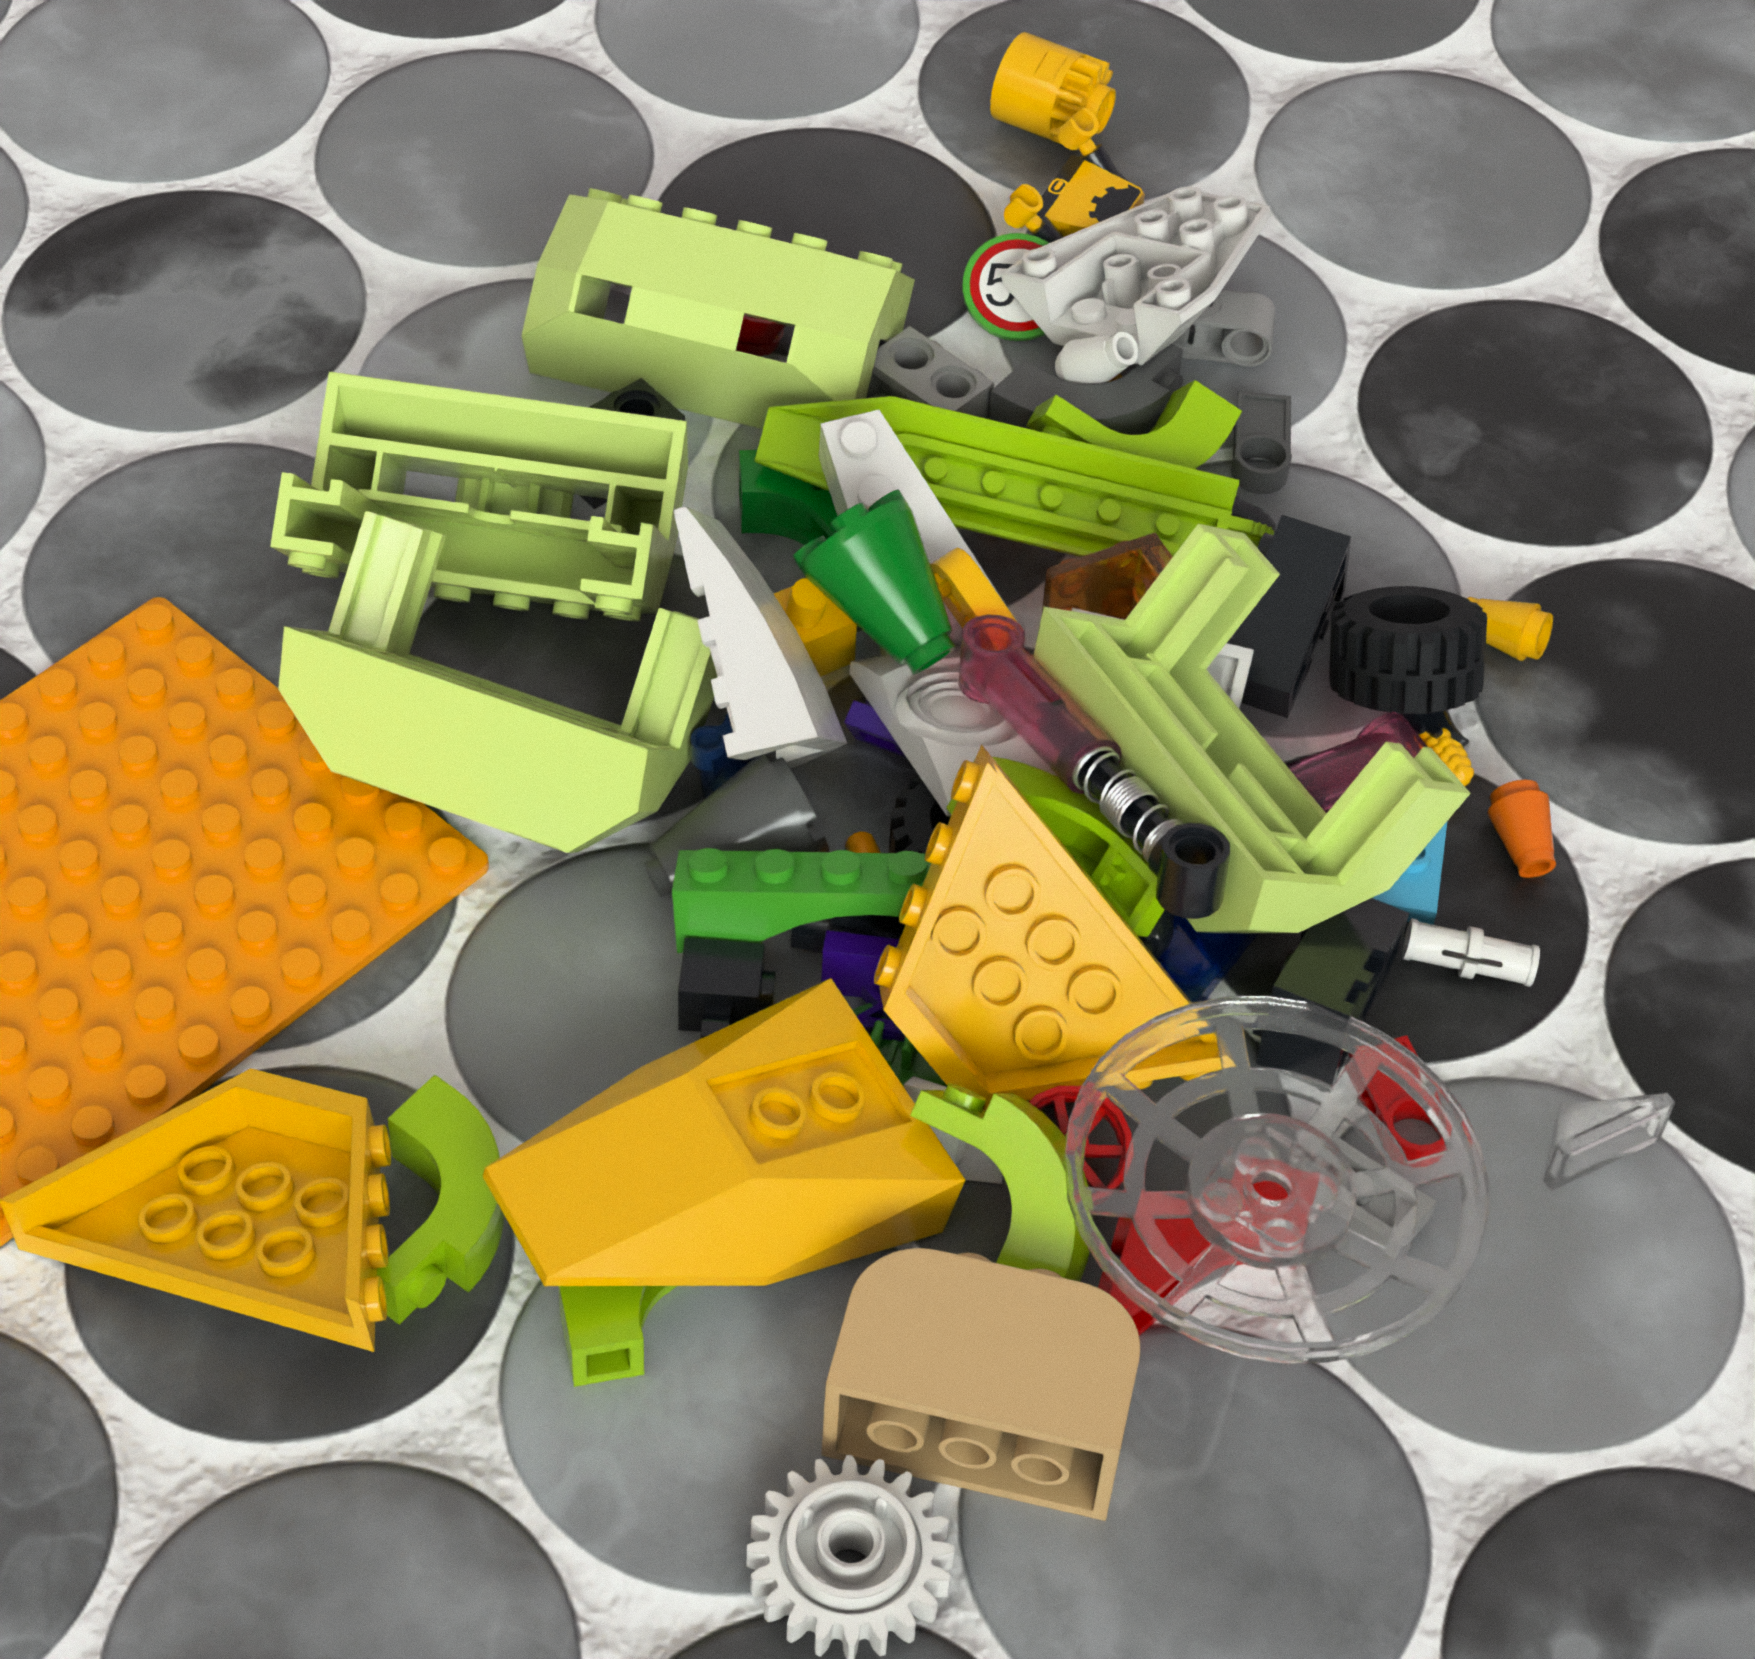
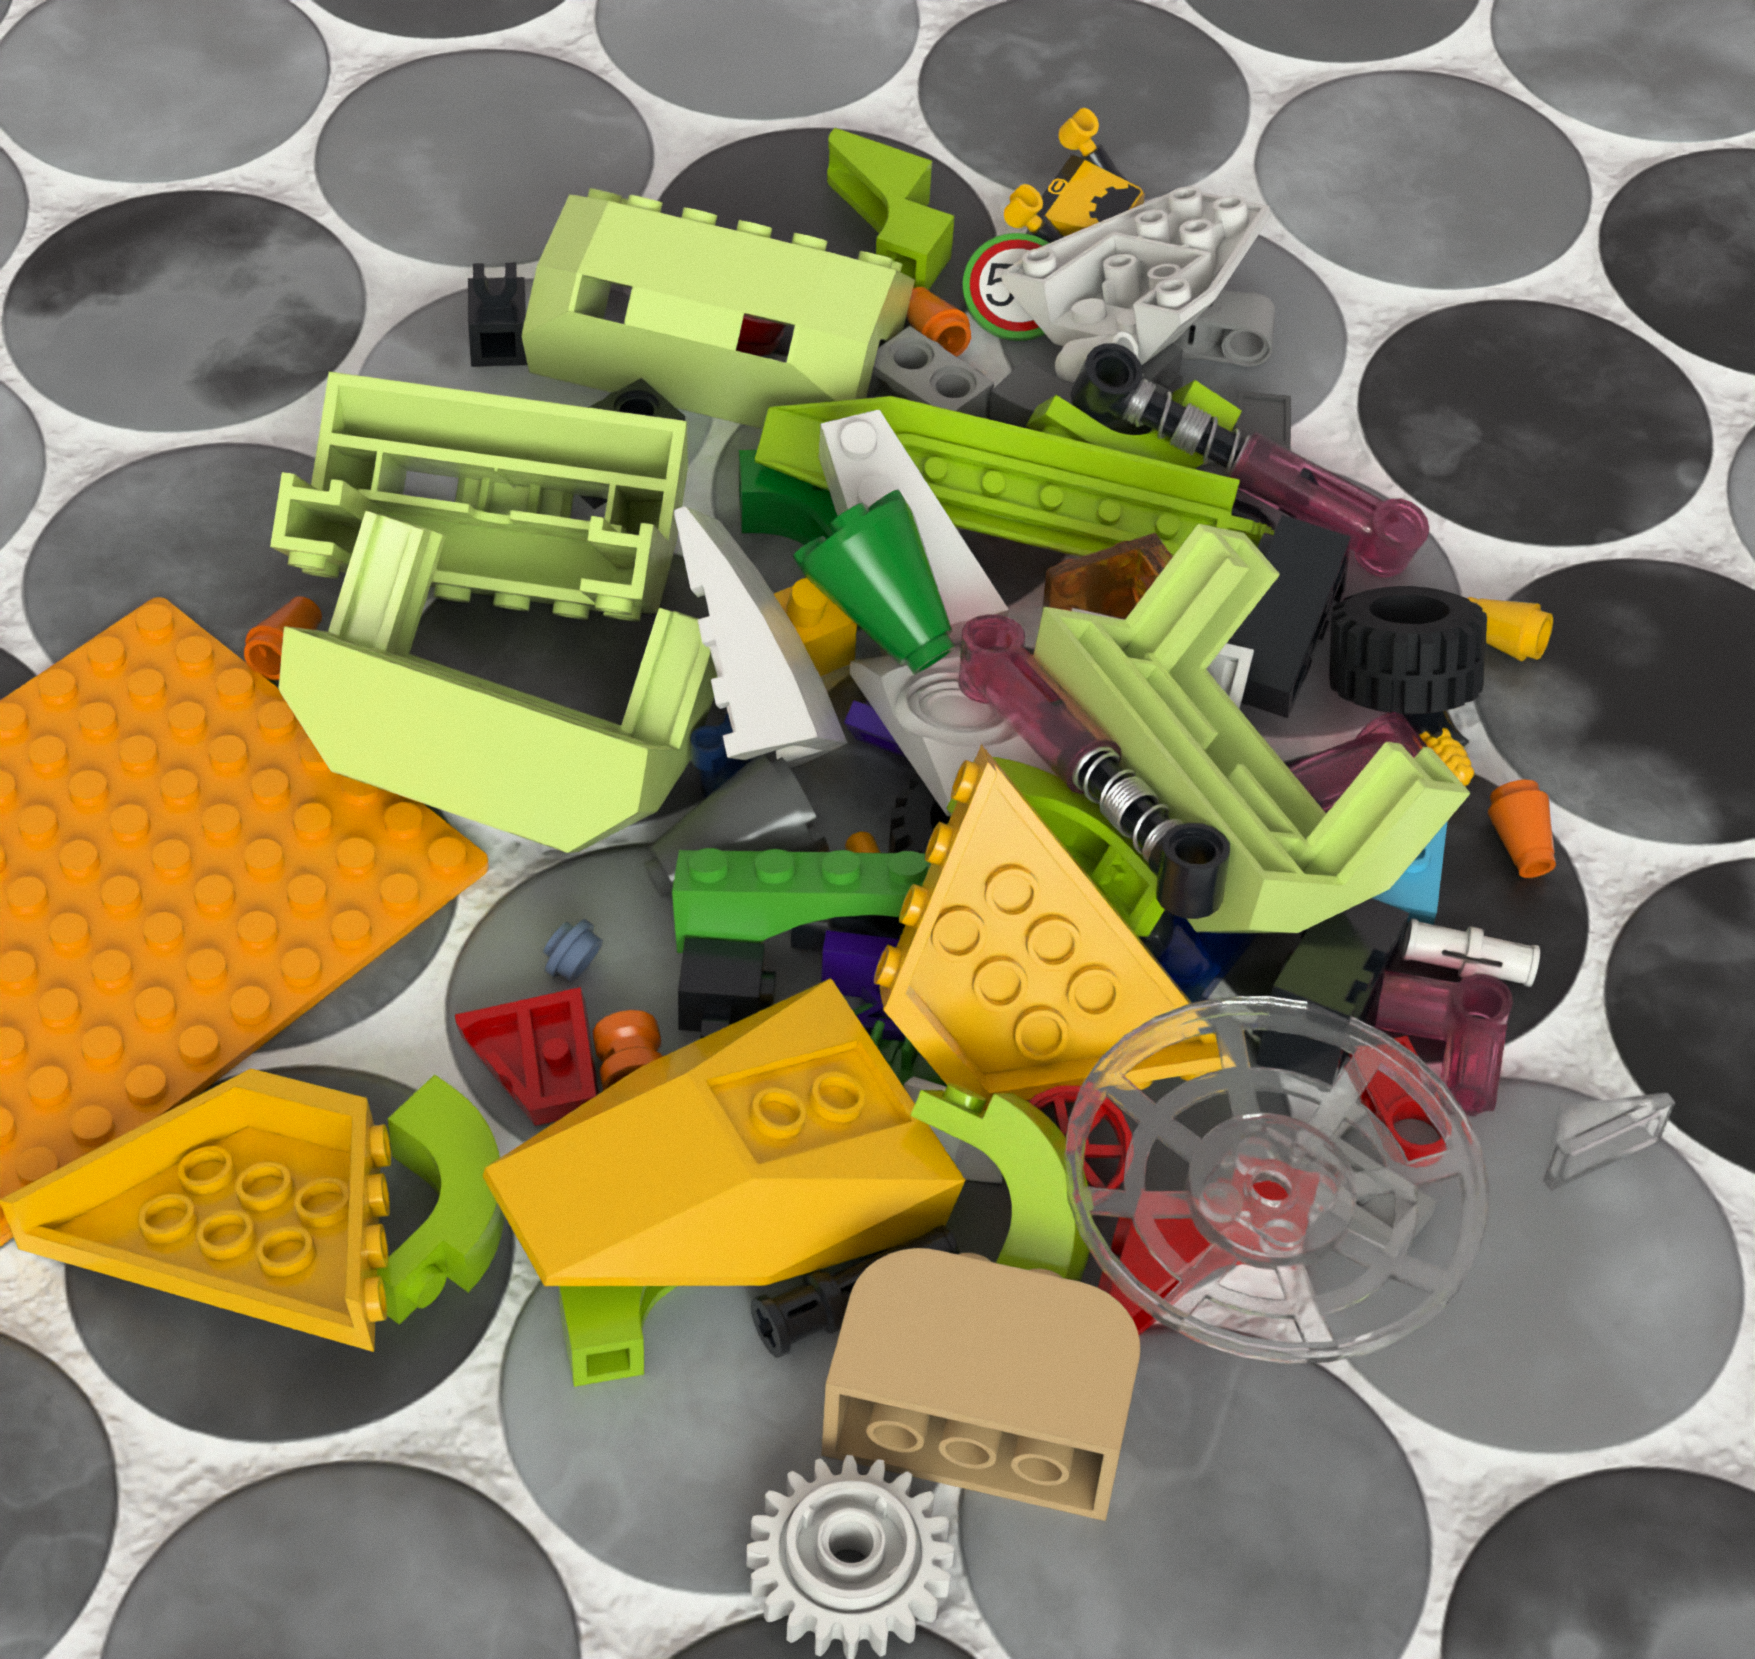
(266, 639): none -> orange cone
(496, 318): none -> black brick
(537, 1051): none -> red wing
(571, 949): none -> sand blue plate
(625, 1044): none -> orange wheel
(823, 1298): none -> black pin
(893, 196): none -> lime arch
(939, 321): none -> orange cone
(966, 588): yellow beam -> none
(1047, 84): yellow gear -> none
(1260, 464): none -> piece
(1444, 1013): none -> clear pink piece

